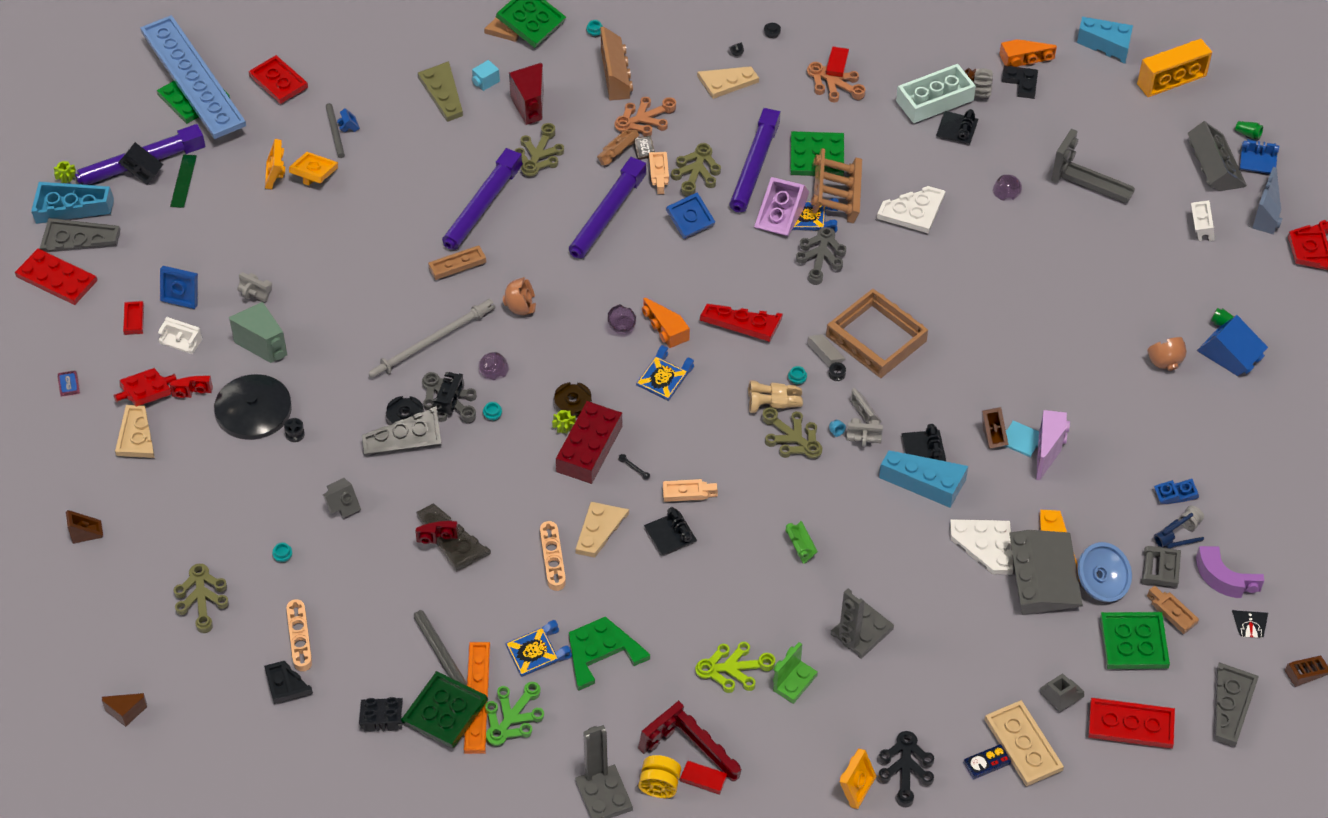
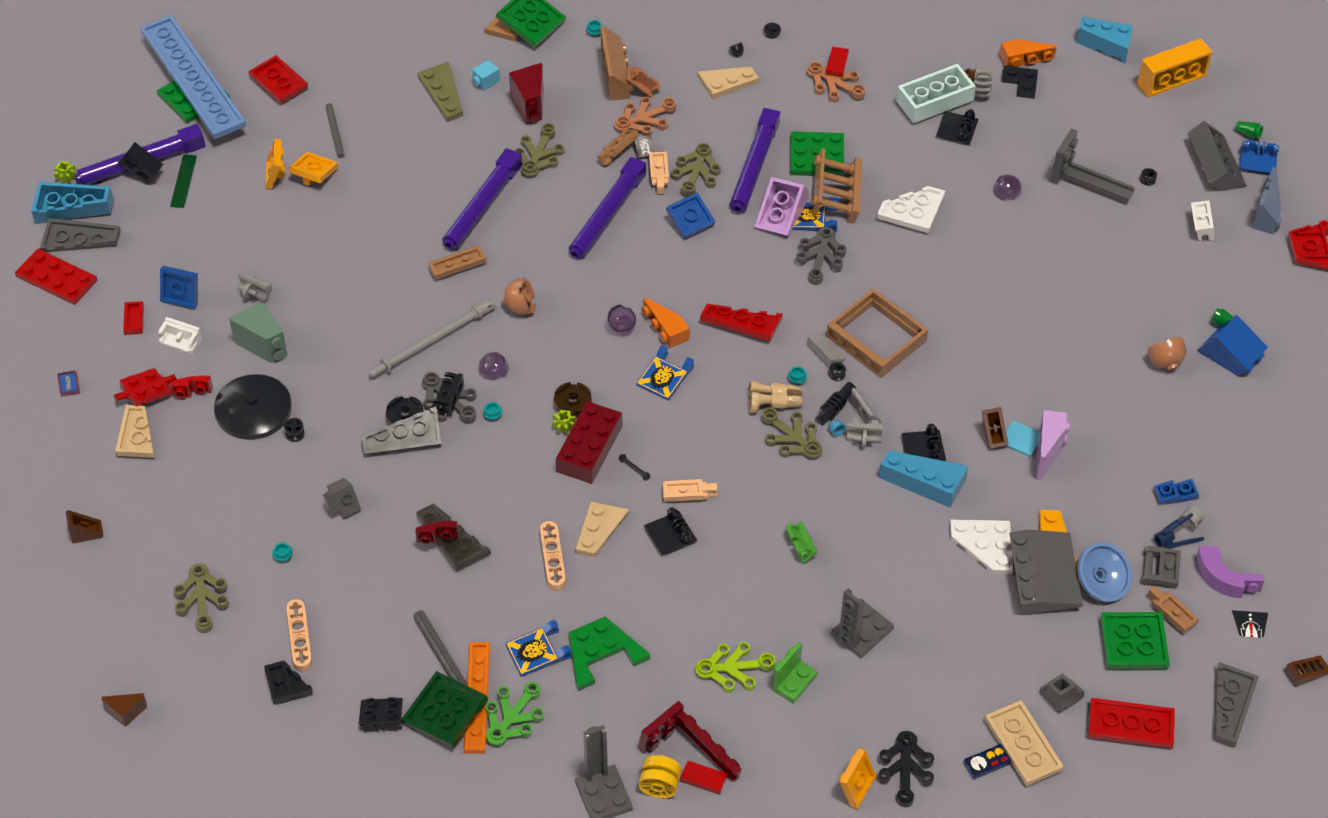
(347, 121): blue tile -> none
(637, 77): none -> nougat hinge
(835, 403): none -> black hinge
(1148, 181): none -> black bush

